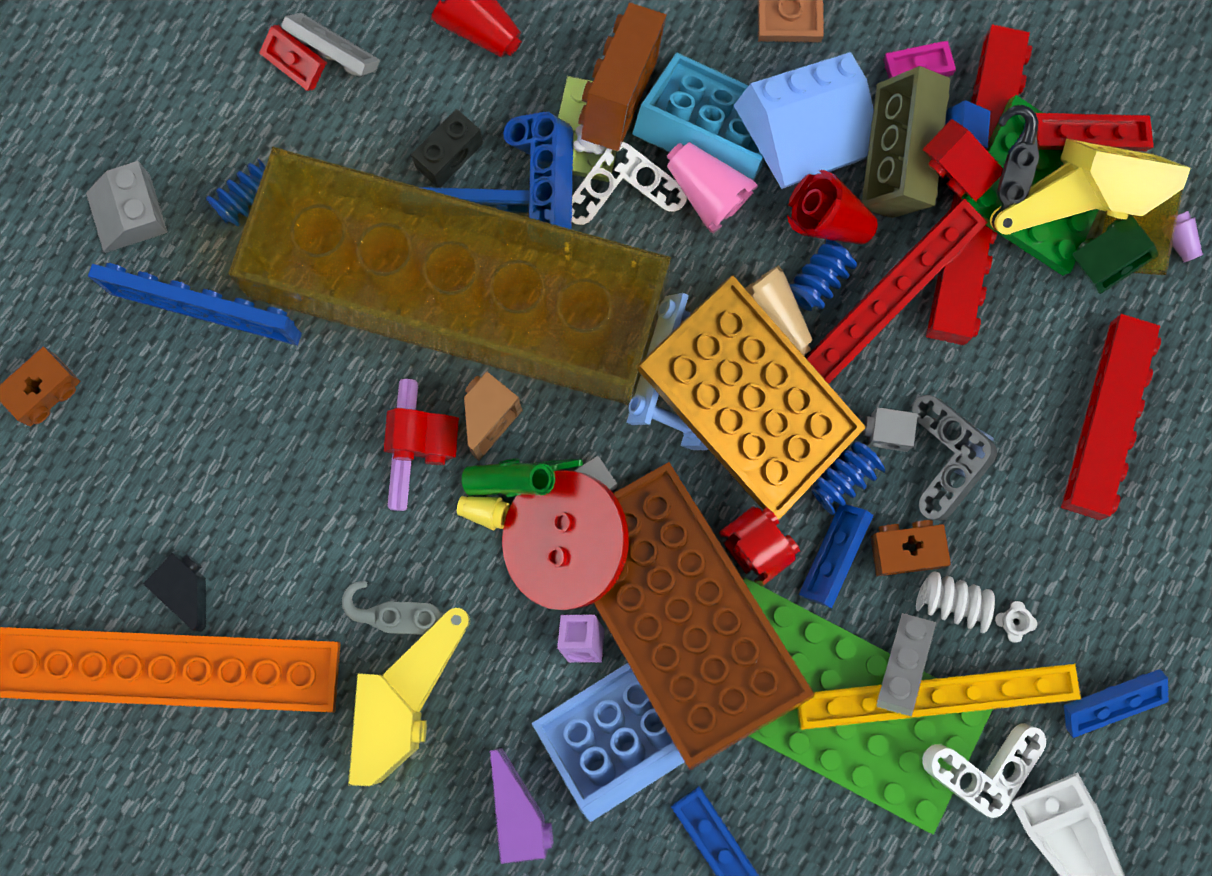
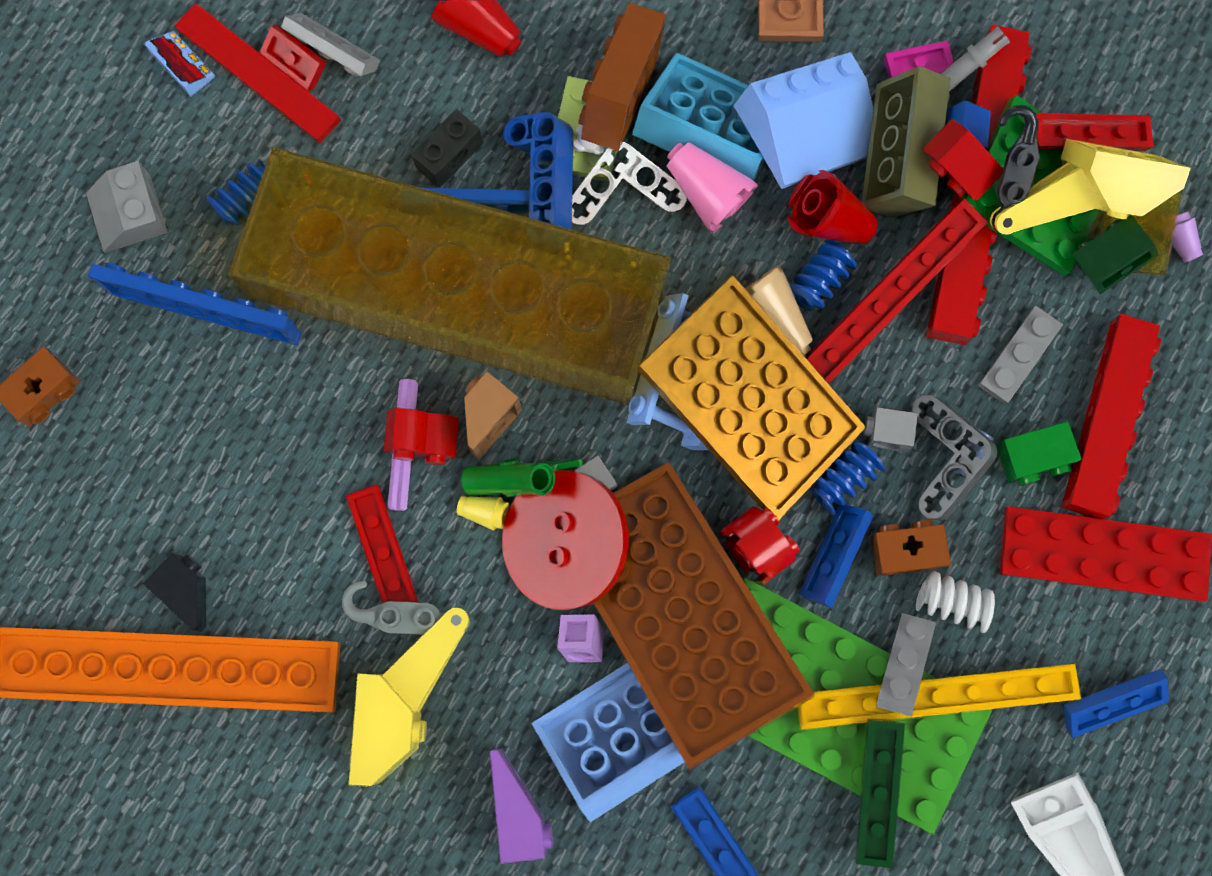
(180, 62): none -> slope
(258, 73): none -> red tile
(381, 545): none -> red tile
(880, 793): none -> dark green plate
(975, 57): none -> light grey pin
(992, 781): white beam -> none
(1020, 355): none -> light grey plate
(1026, 621): white plate -> none
(1038, 453): none -> green brick
(1106, 554): none -> red plate

